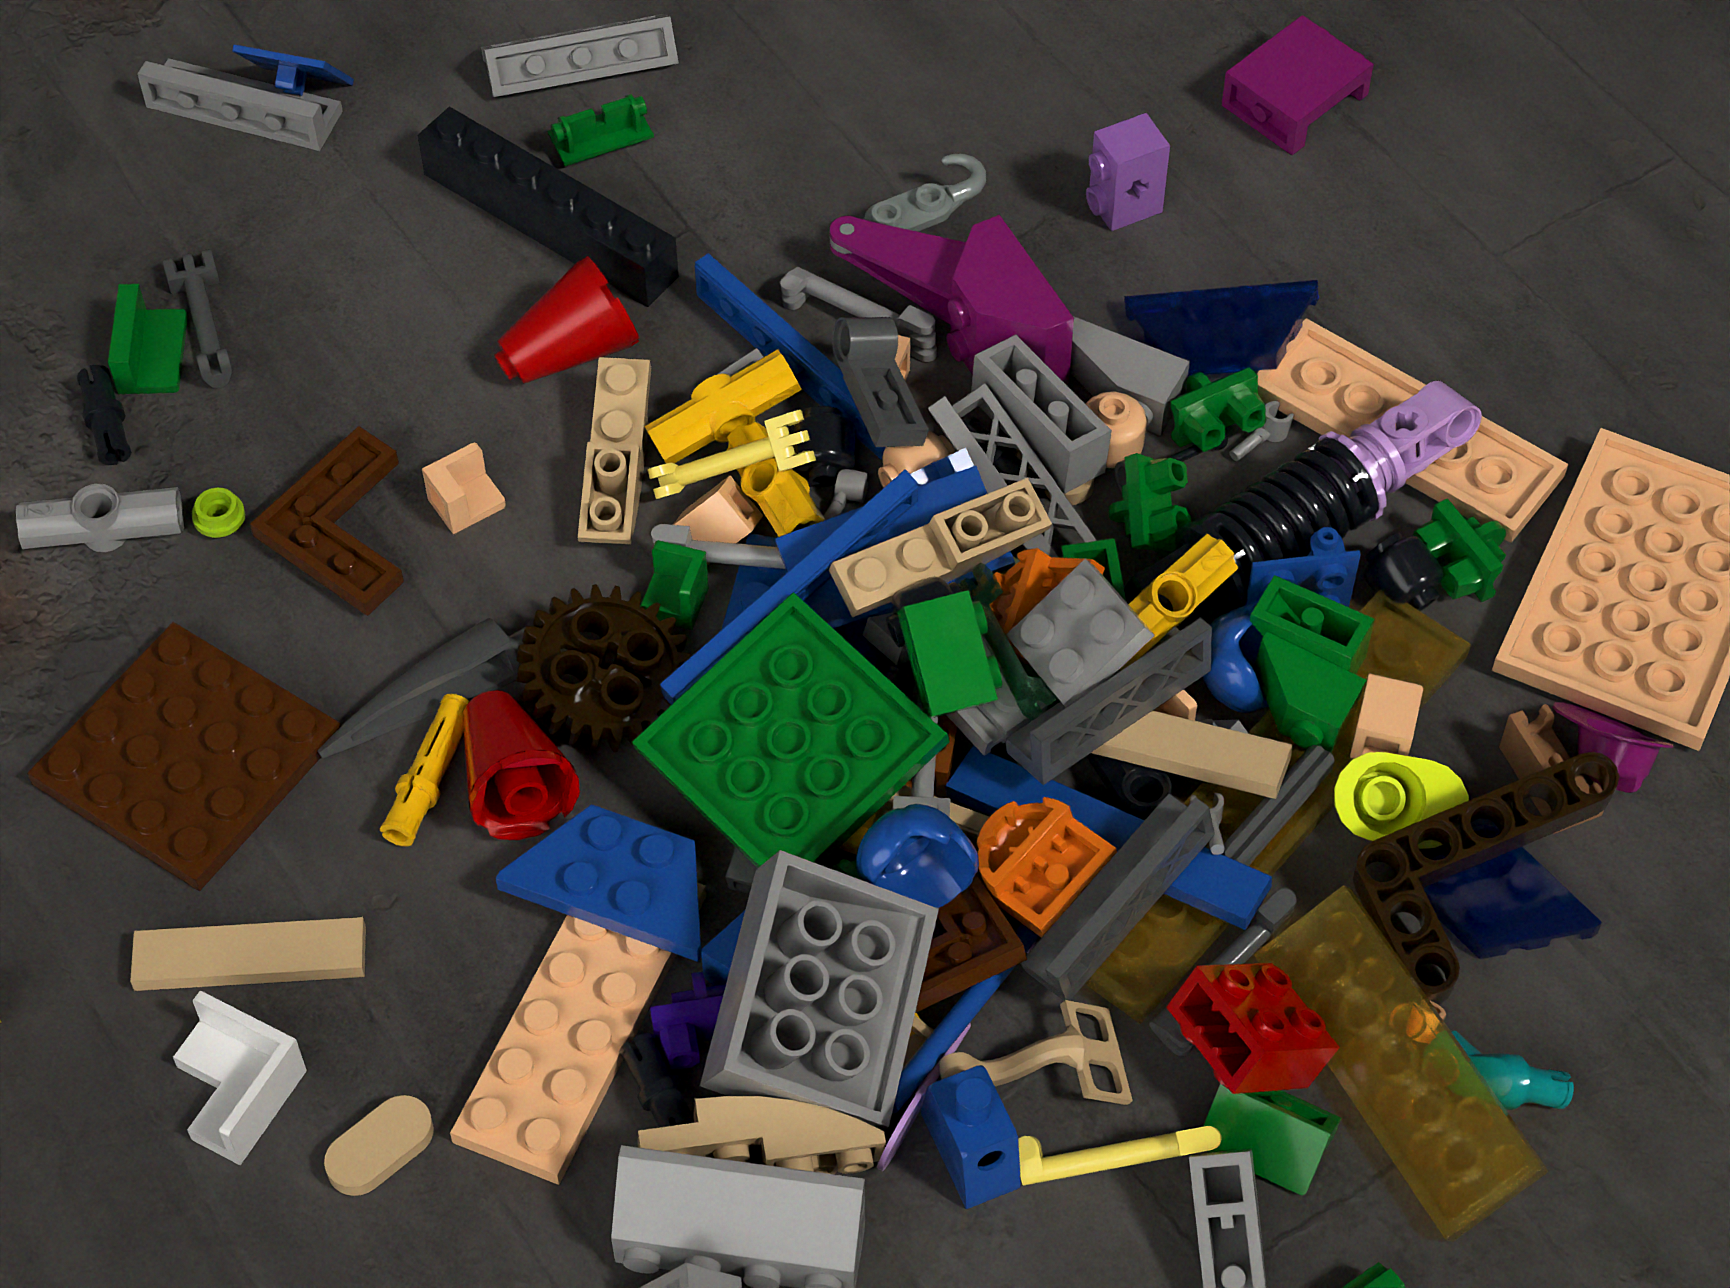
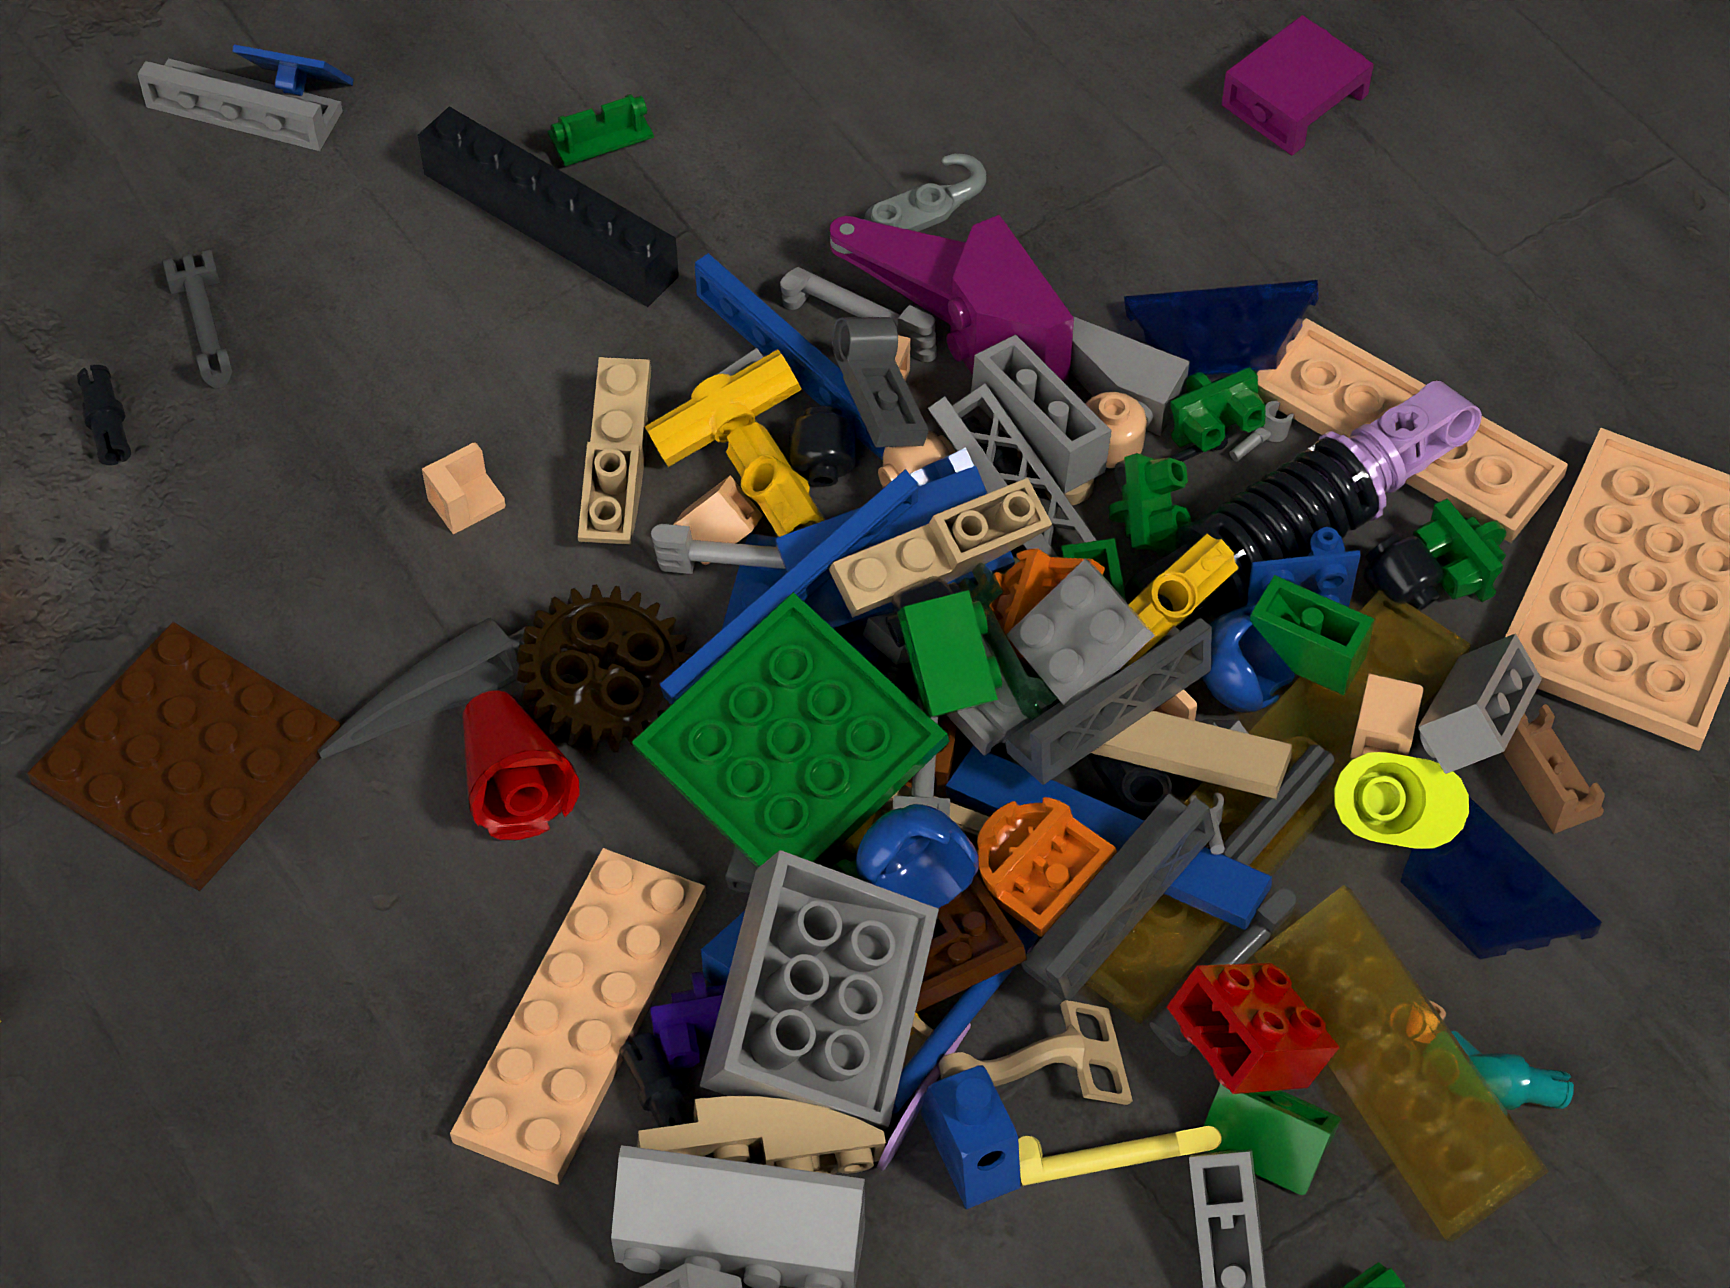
(100, 518): light grey piece -> none
(146, 345): green panel -> none
(214, 503): lime plate -> none
(248, 954): tan tile -> none
(249, 1067): white panel -> none
(304, 517): reddish brown plate -> none
(378, 1145): tan tile -> none
(419, 787): yellow pin -> none
(567, 327): red cone -> none
(580, 54): light grey fence -> none
(615, 878): blue wing -> none
(677, 583): green panel -> none
(778, 445): light yellow hinge -> none
(849, 486): light grey hand -> none
(1128, 172): medium lavender brick -> none
(1306, 693): green slope -> none
(1466, 850): dark brown beam -> none
(1479, 704): none -> light grey brick
(1627, 749): magenta piece -> none

